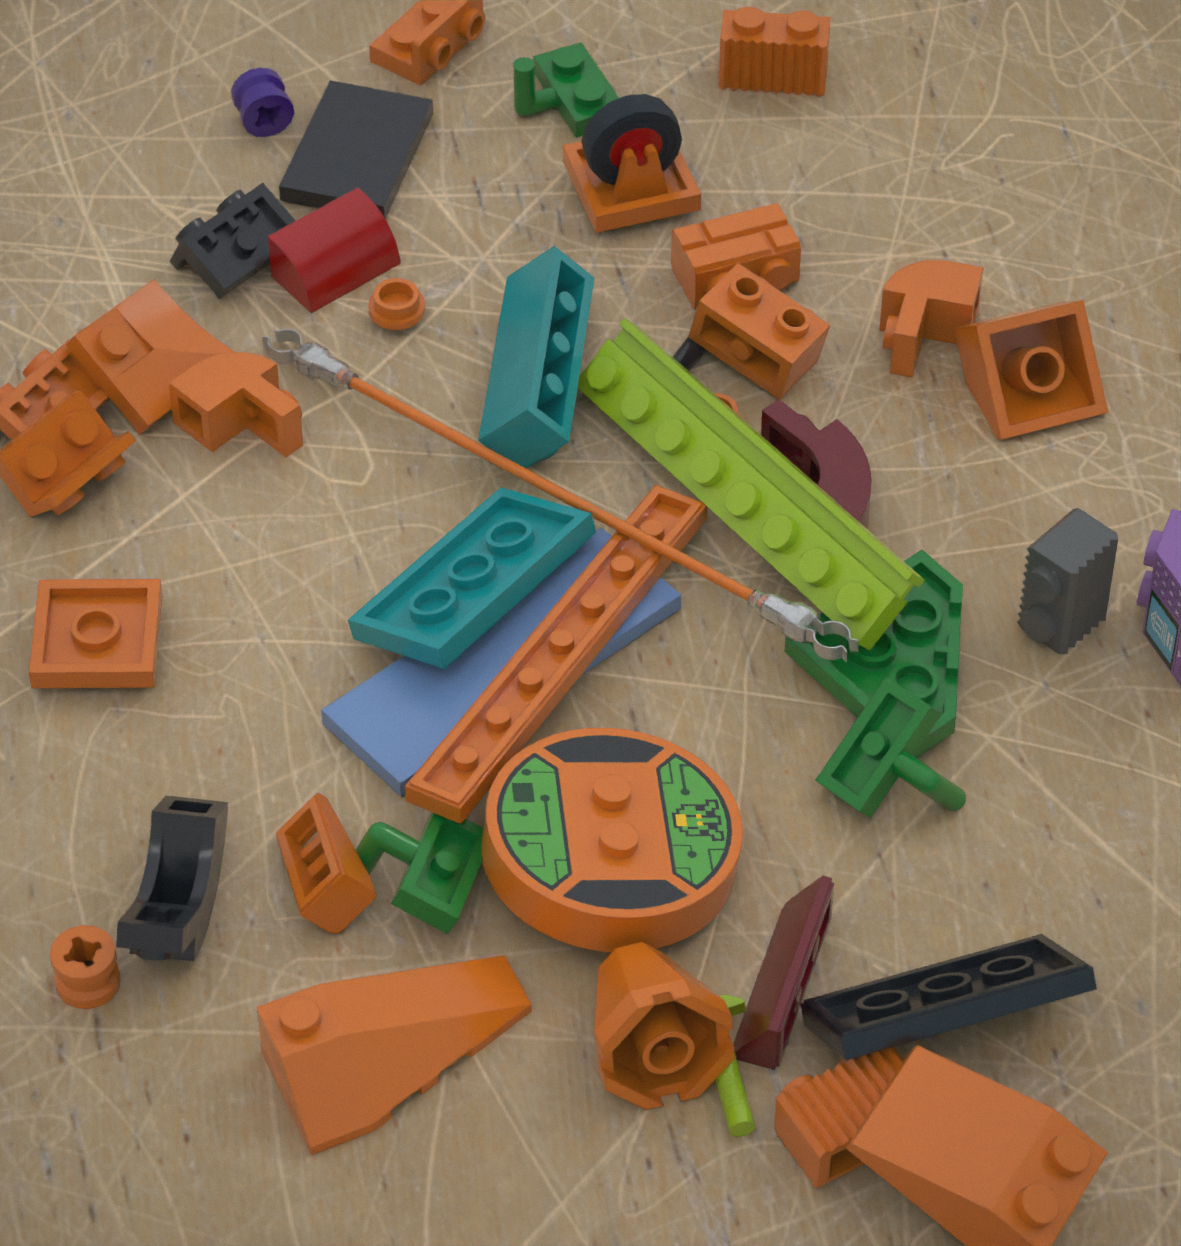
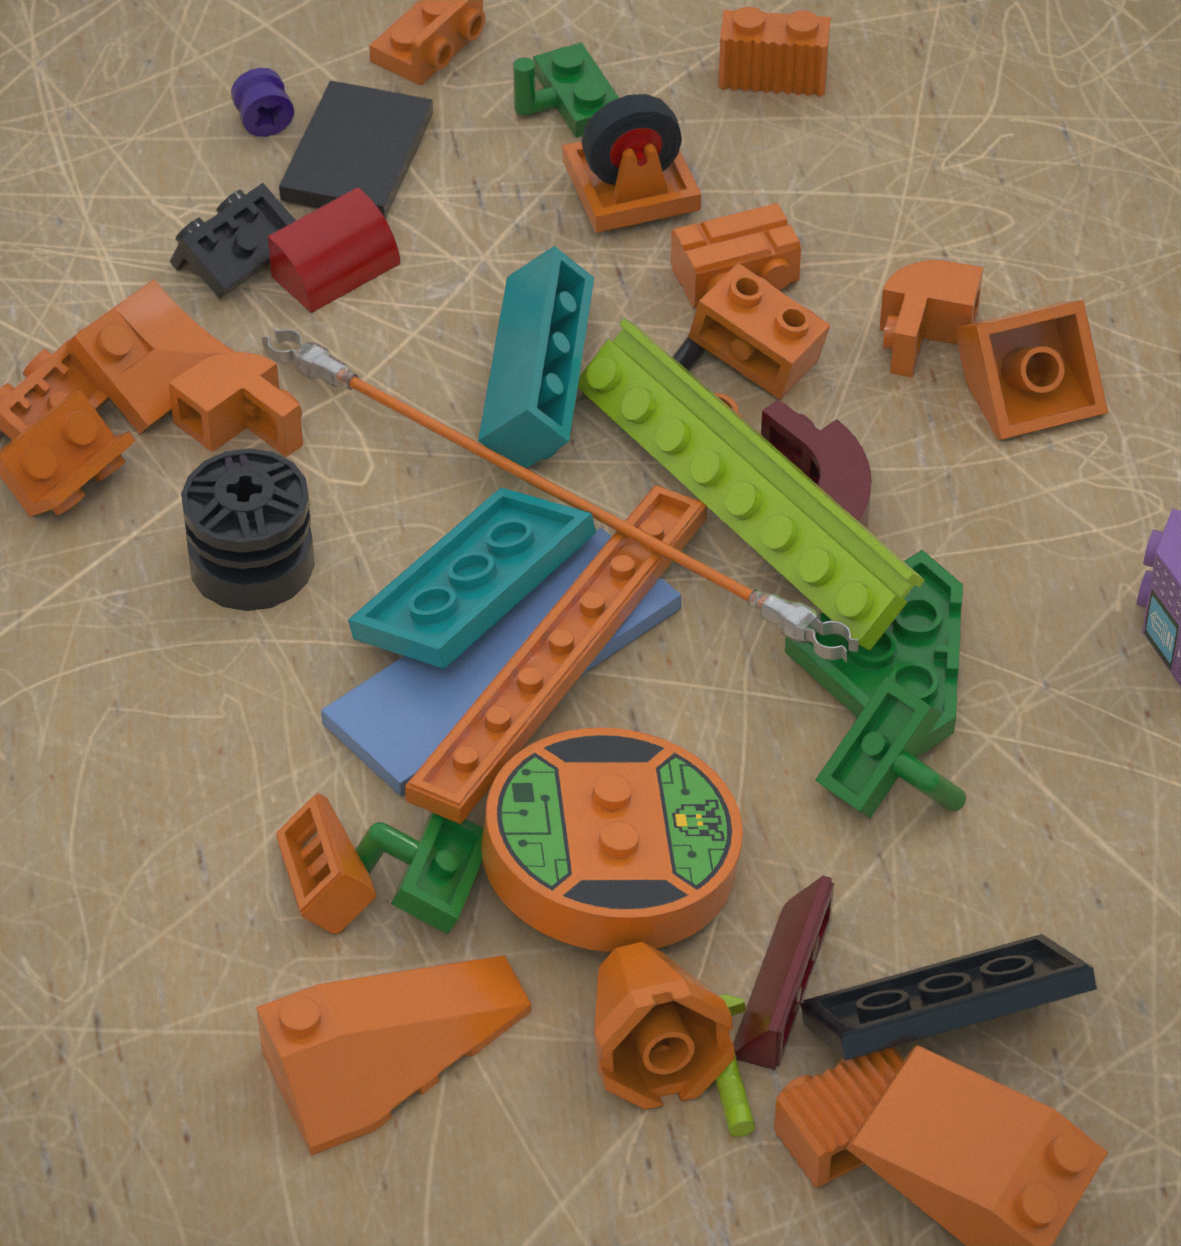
(81, 984): orange wheel -> none
(96, 633): orange plate -> none
(178, 880): black arch -> none
(248, 529): none -> black wheel
(396, 304): orange plate -> none
(1068, 581): dark grey brick -> none

